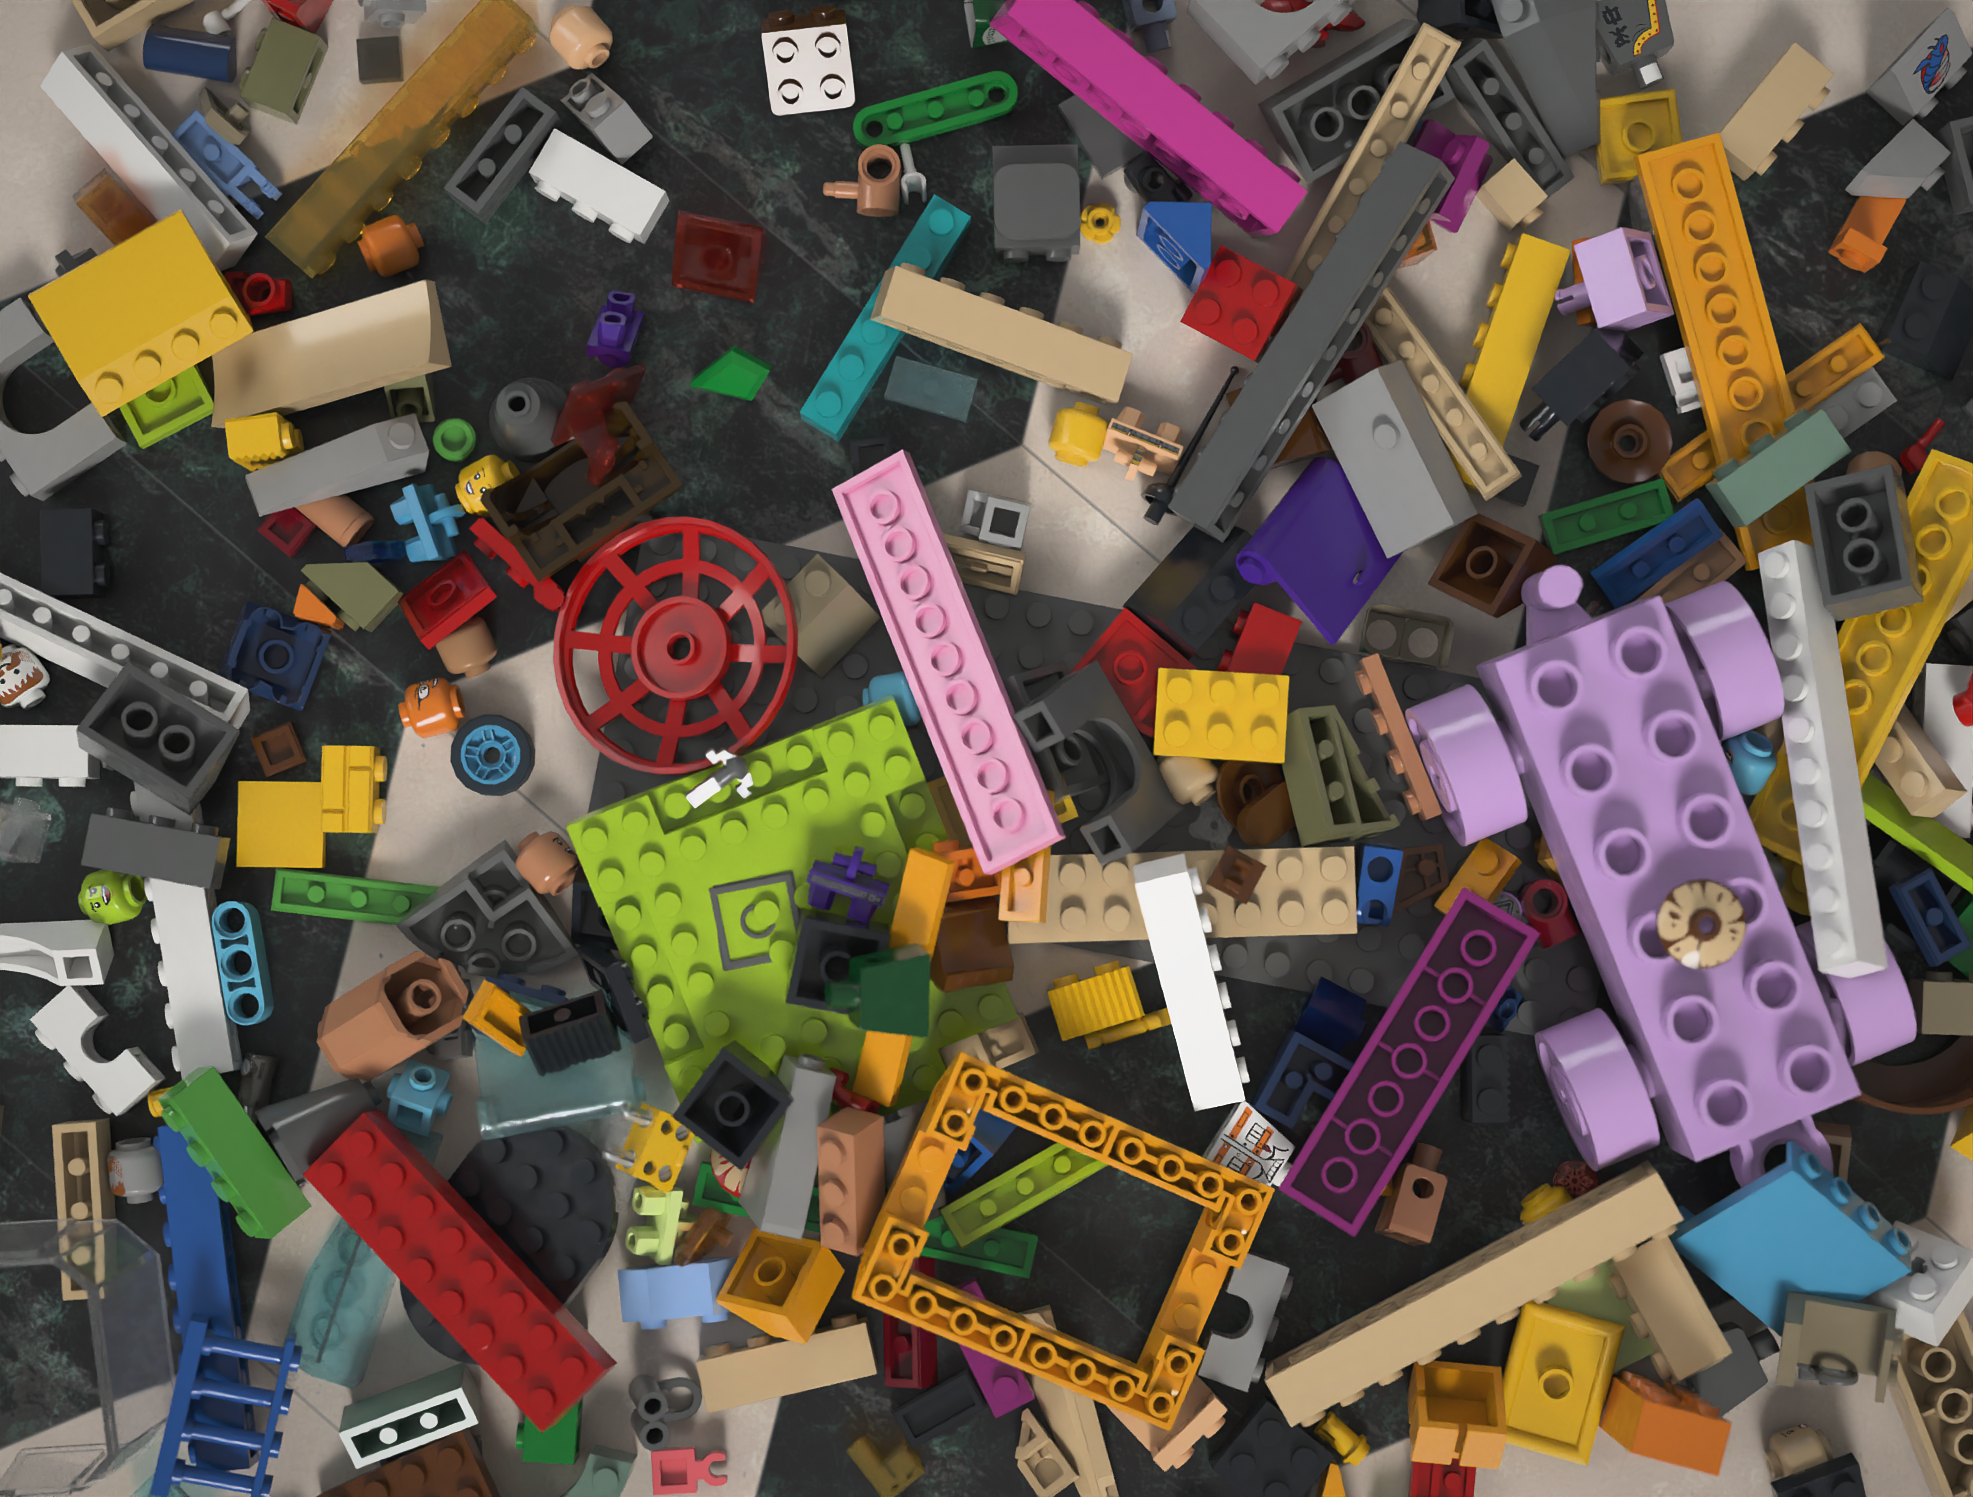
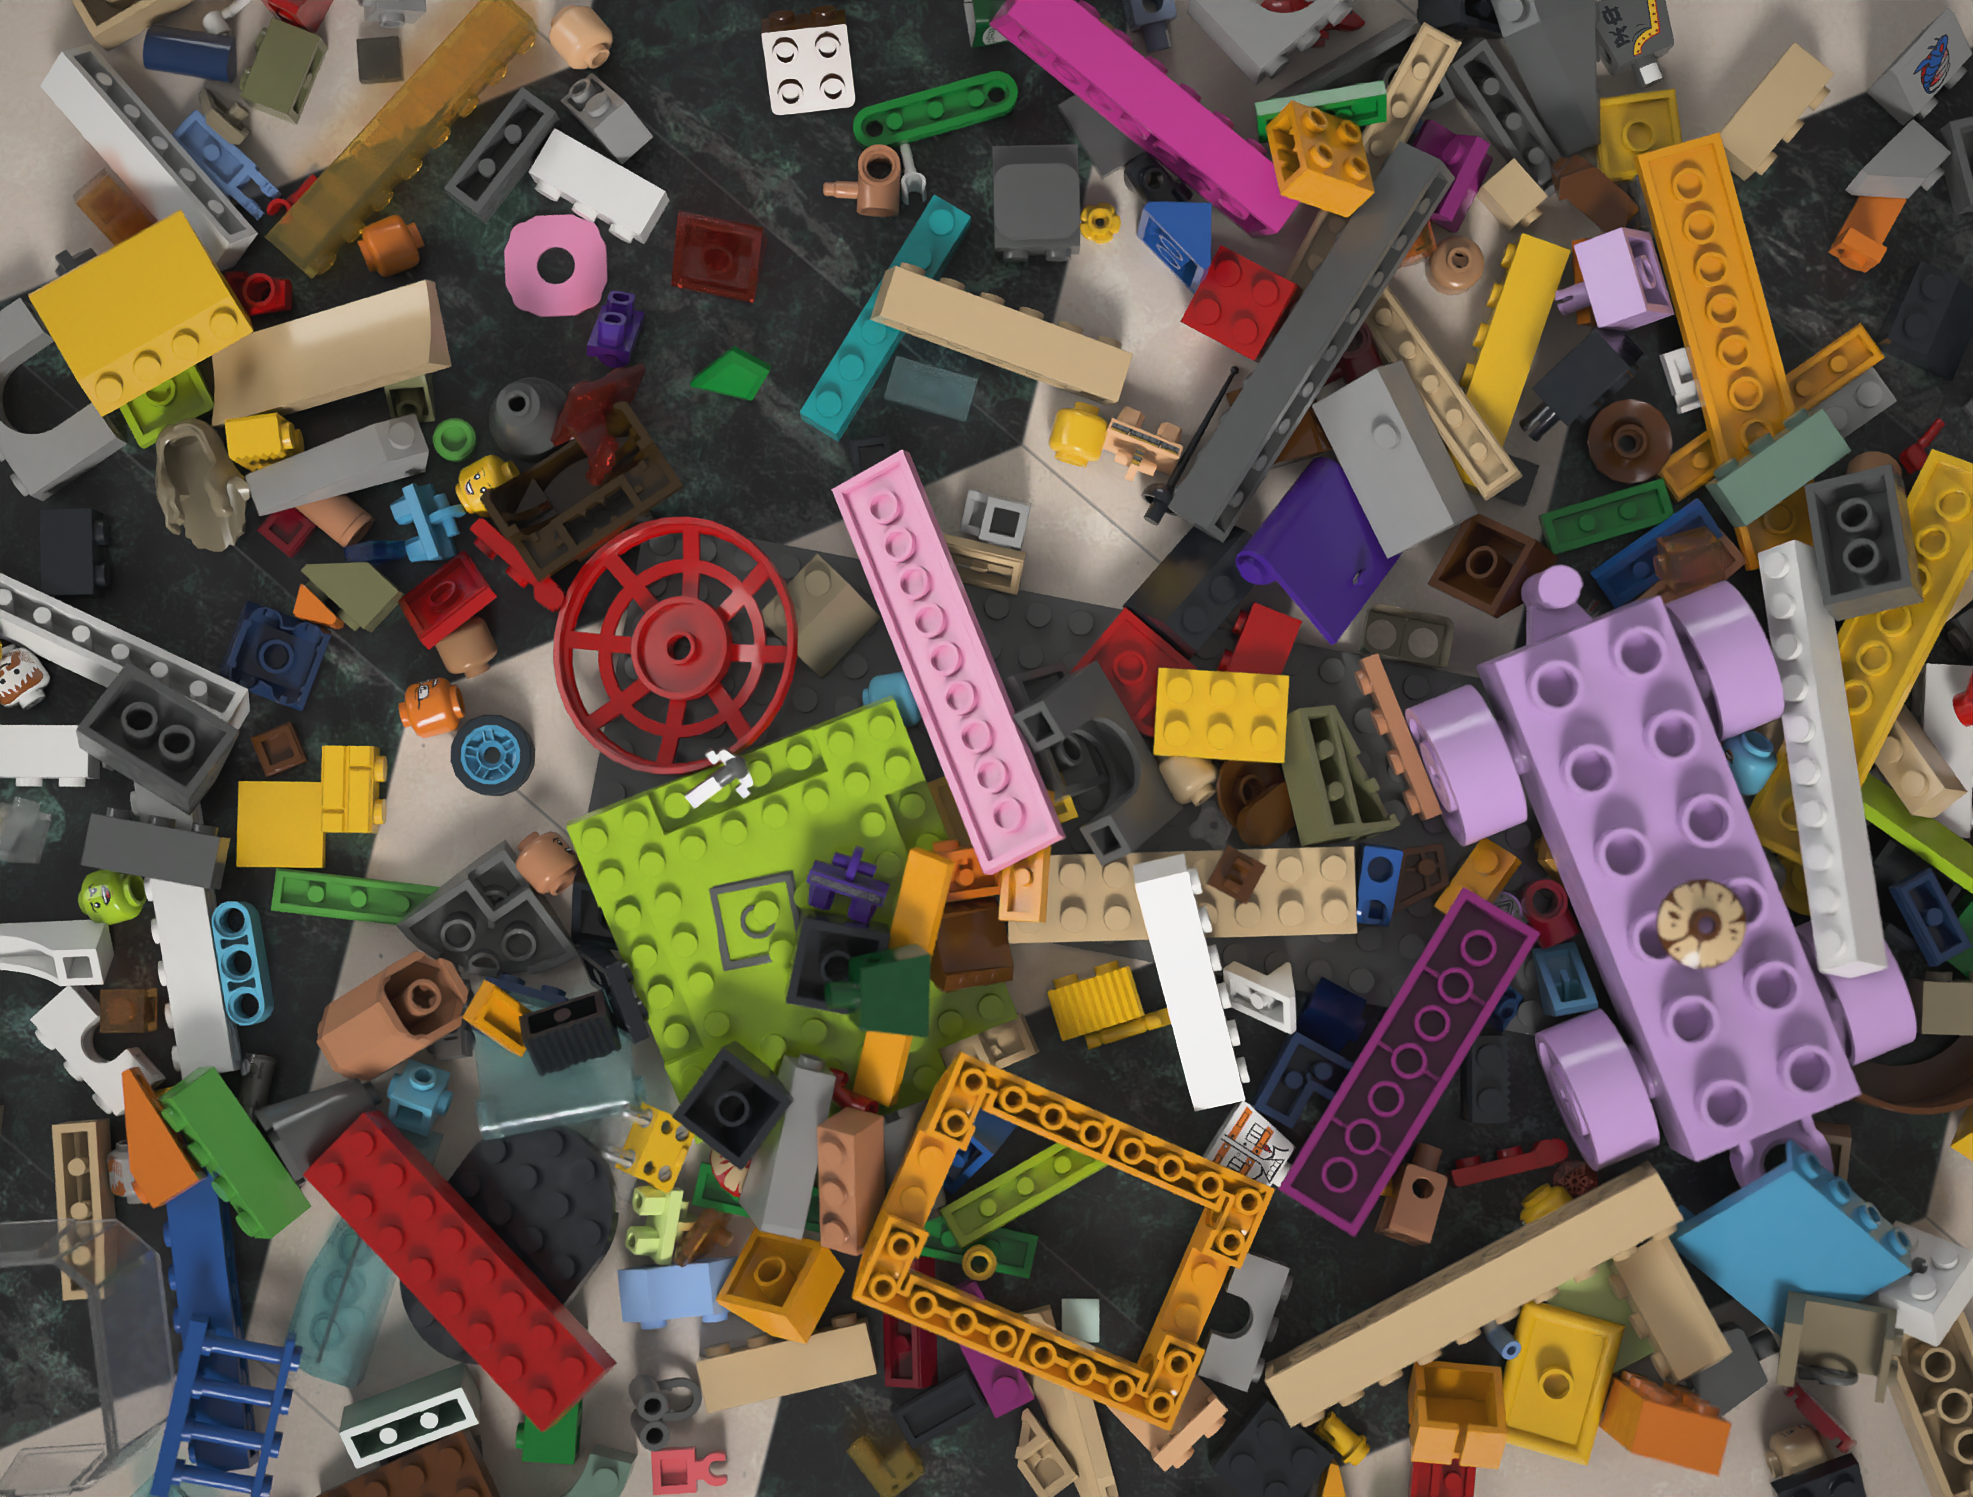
(128, 1010): none -> clear orange brick
(154, 1150): none -> orange slope
(200, 485): none -> dark tan hair
(275, 204): none -> red hand
(536, 236): none -> bright pink piece
(975, 1272): none -> yellow pin
(1081, 1318): none -> light aqua piece
(1263, 996): none -> white slope
(1319, 159): none -> light orange brick
(1359, 103): none -> green plate
(1443, 265): none -> medium nougat head
(1501, 1340): none -> medium blue arm
(1509, 1162): none -> red hinge
(1563, 980): none -> medium azure slope
(1592, 193): none -> reddish brown slope
(1689, 559): none -> clear orange brick
(1820, 1416): none -> dark red tile

